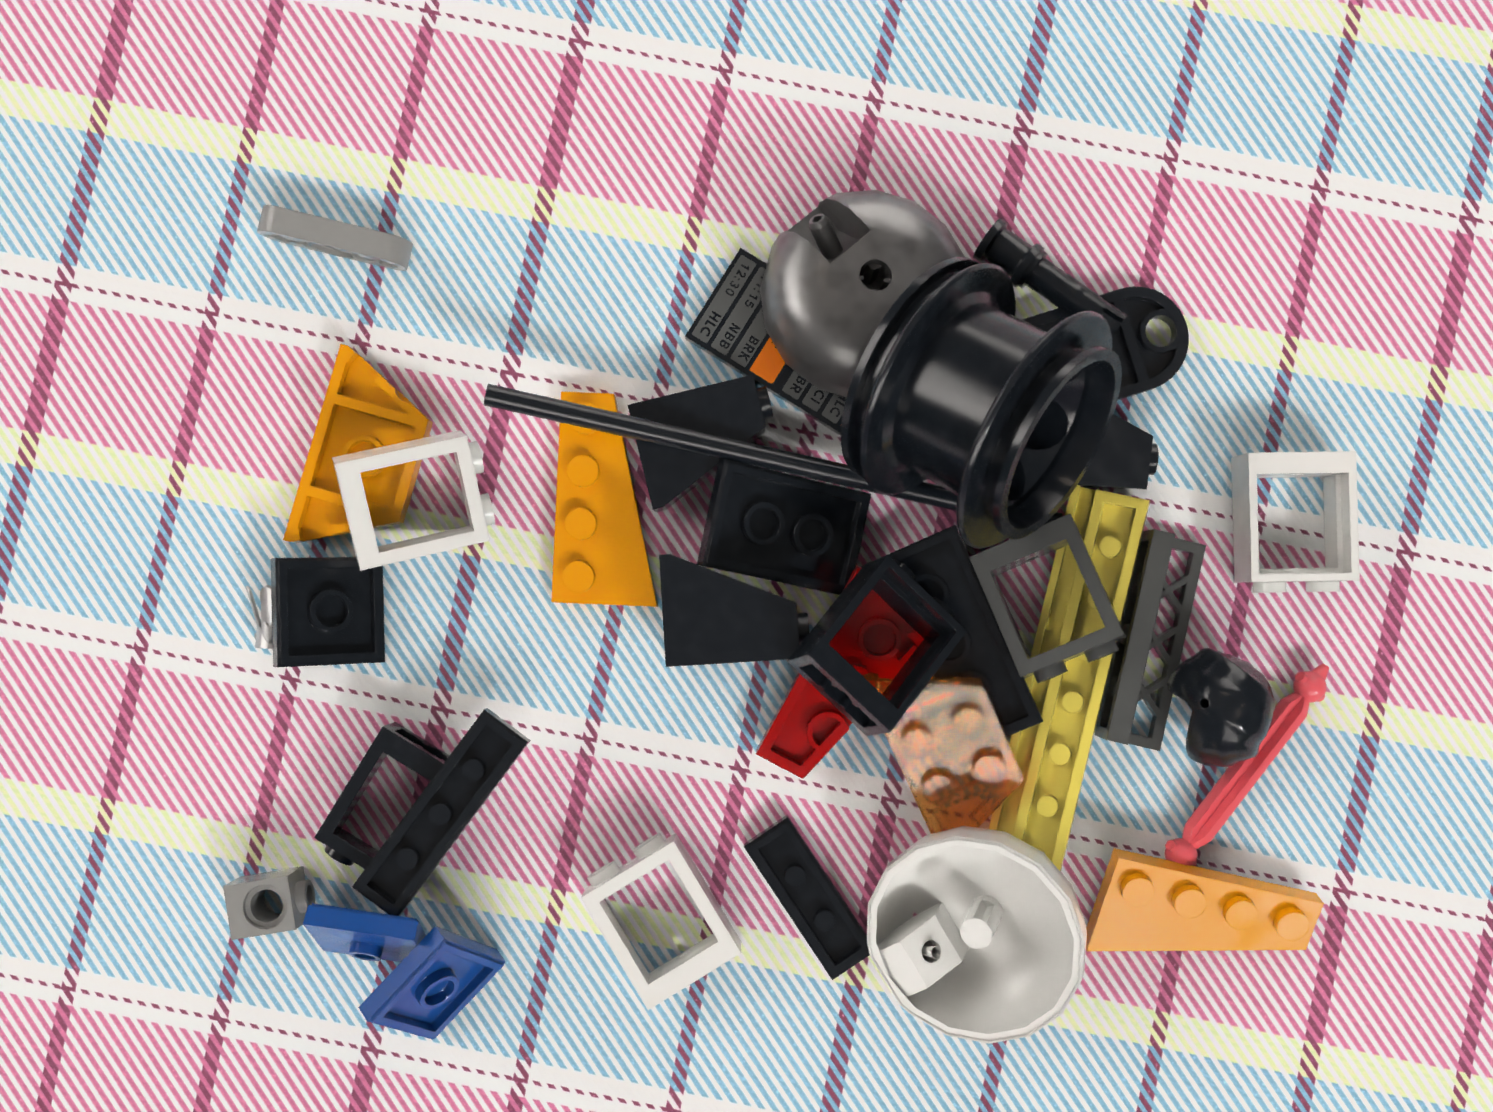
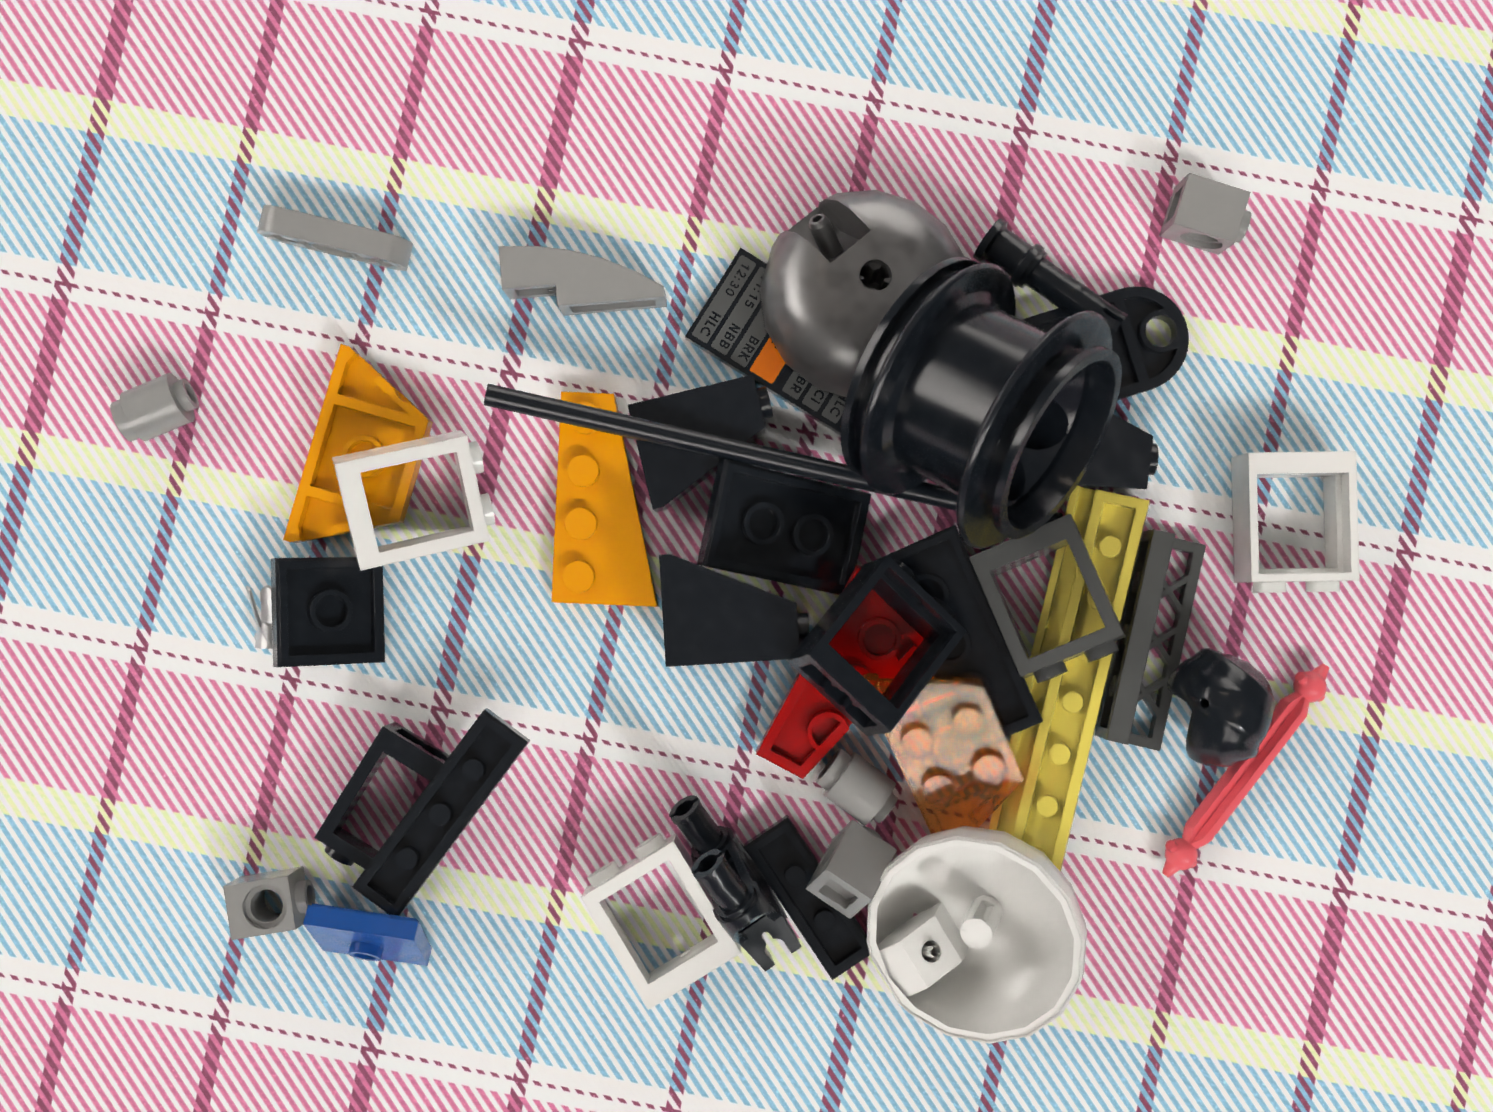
(154, 408): none -> light grey brick
(432, 984): blue plate -> none
(577, 279): none -> light grey slope
(736, 886): none -> black connector
(851, 869): none -> light grey brick
(857, 787): none -> light grey brick
(1181, 907): light orange wing -> none
(1206, 214): none -> light grey brick

